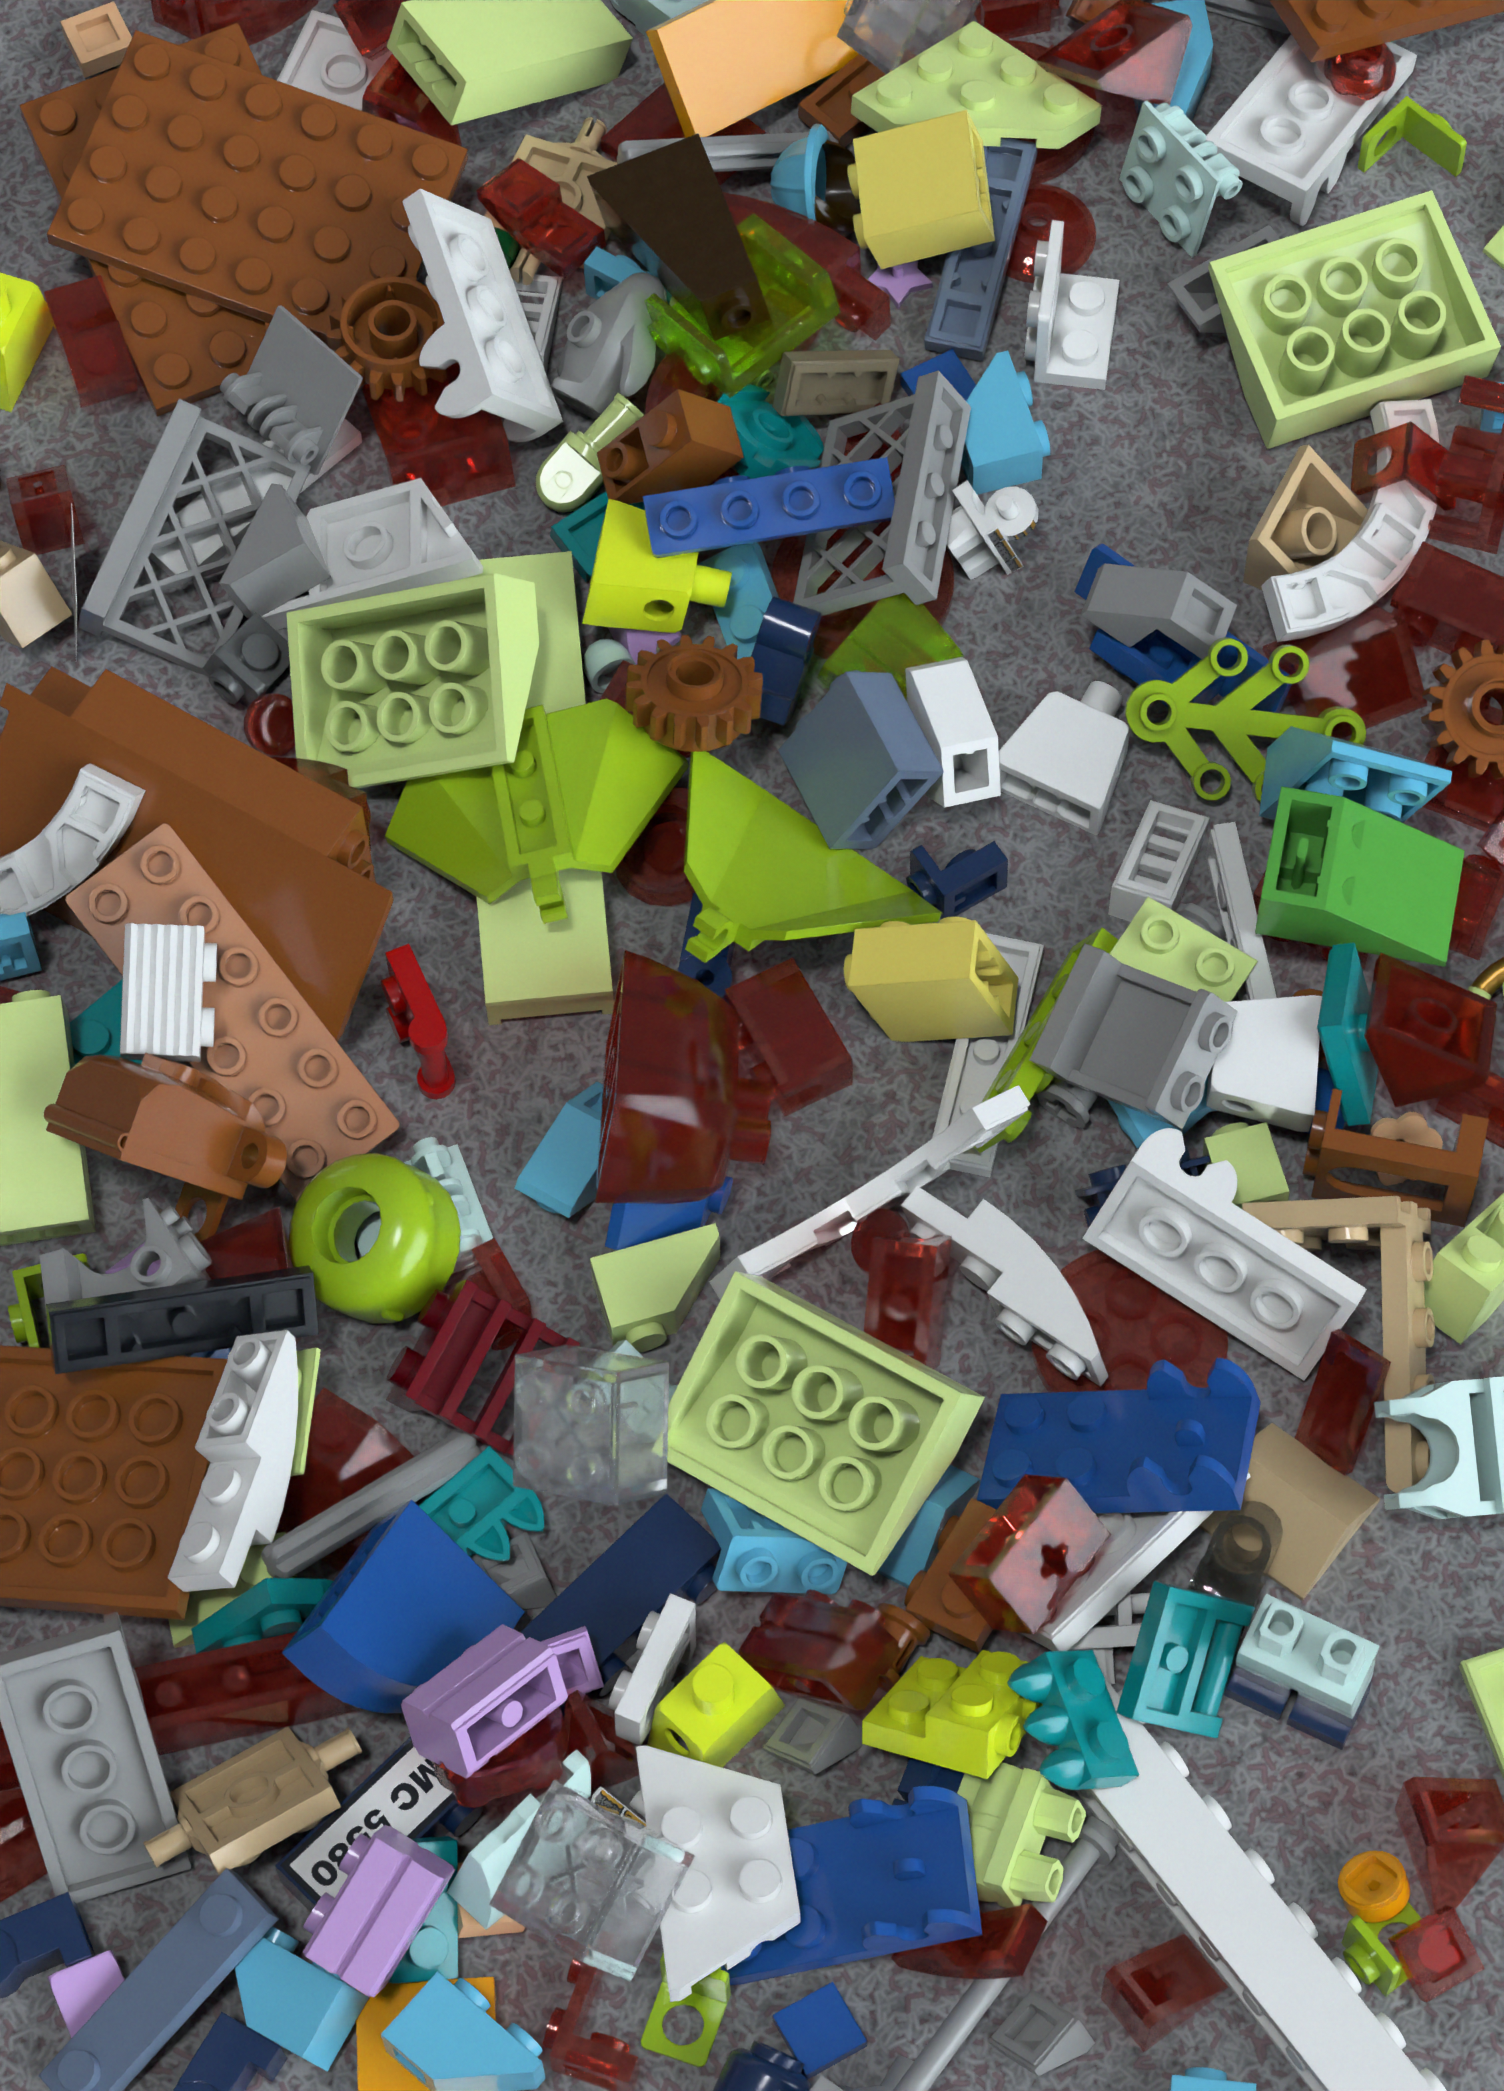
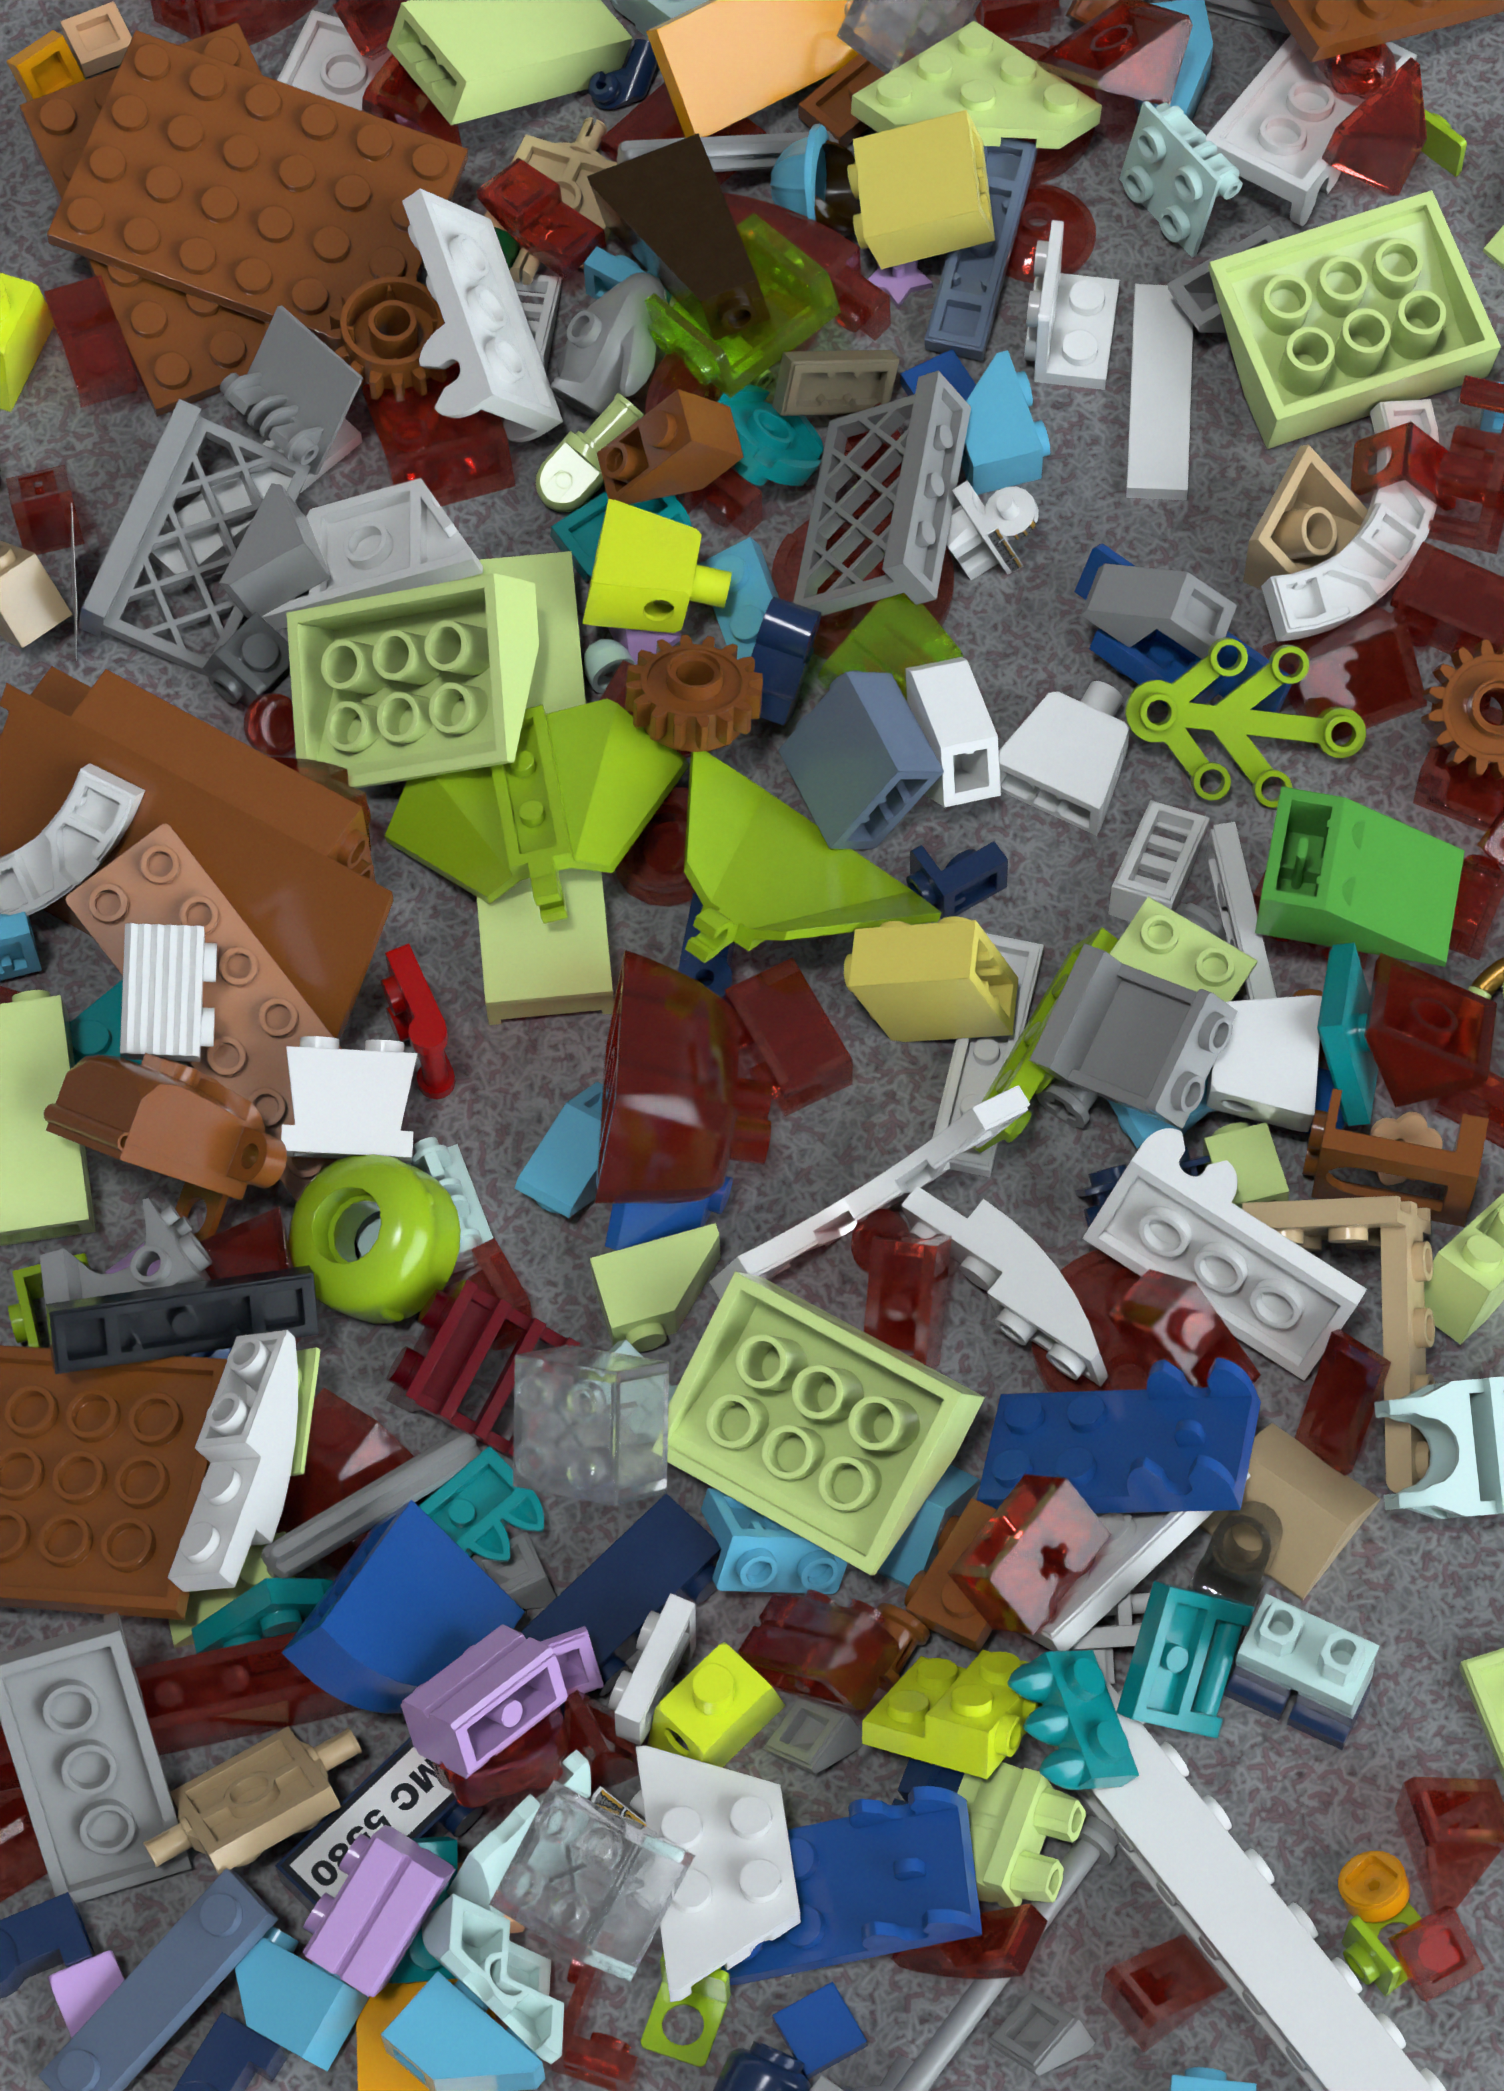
(45, 66): none -> light orange tile
(348, 1099): none -> white hips
(500, 1973): none -> light aqua slope
(627, 84): none -> dark blue arm
(769, 507): blue bracket -> none
(1159, 396): none -> white tile
(1176, 1323): none -> clear red slope
(1342, 768): medium azure slope -> none
(1383, 133): none -> clear red slope

